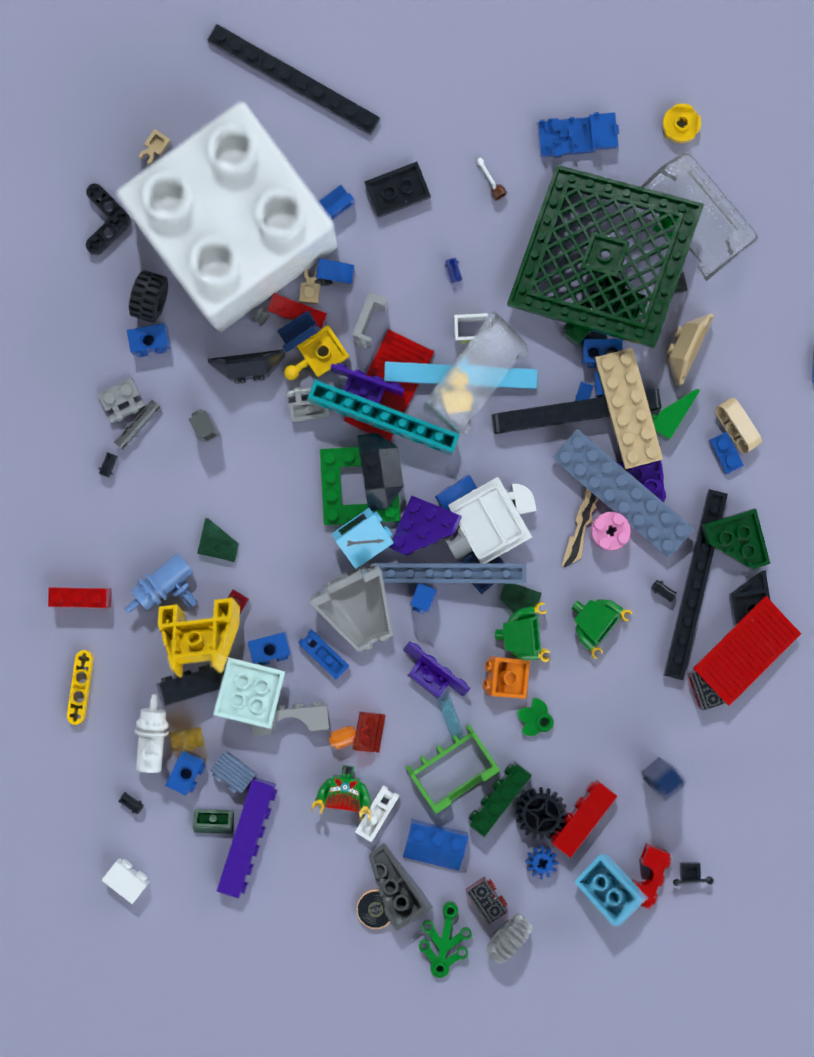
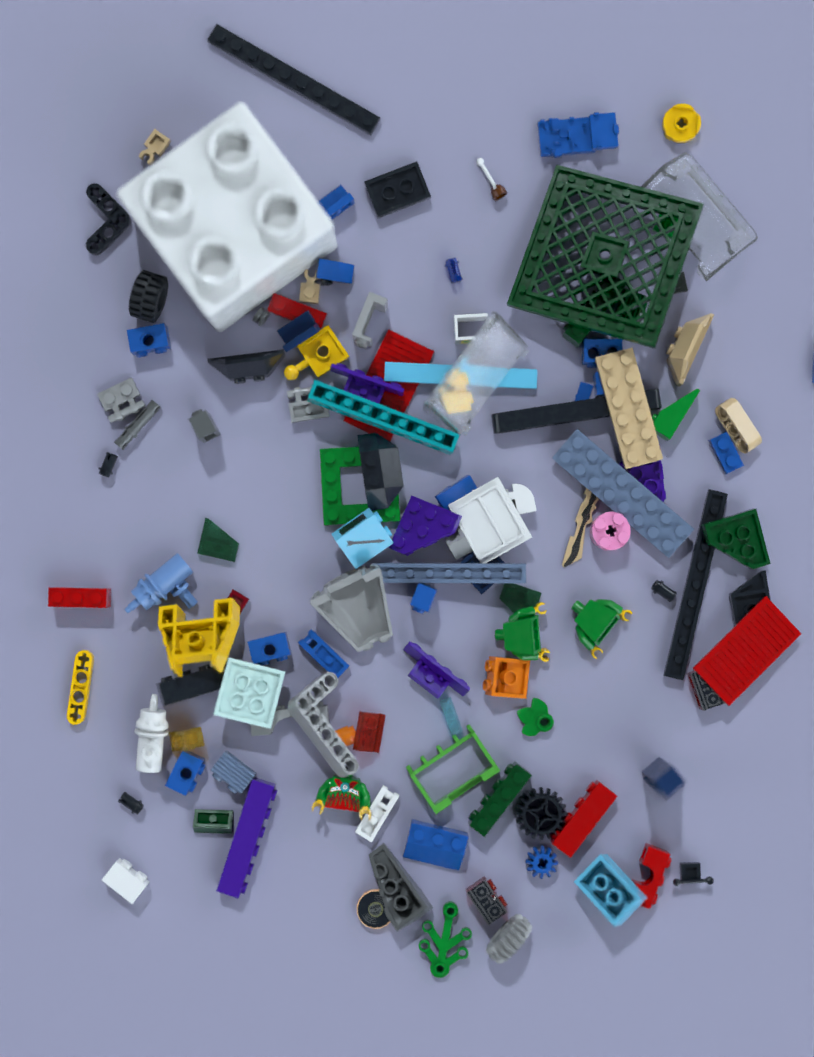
(321, 725): none -> light grey beam

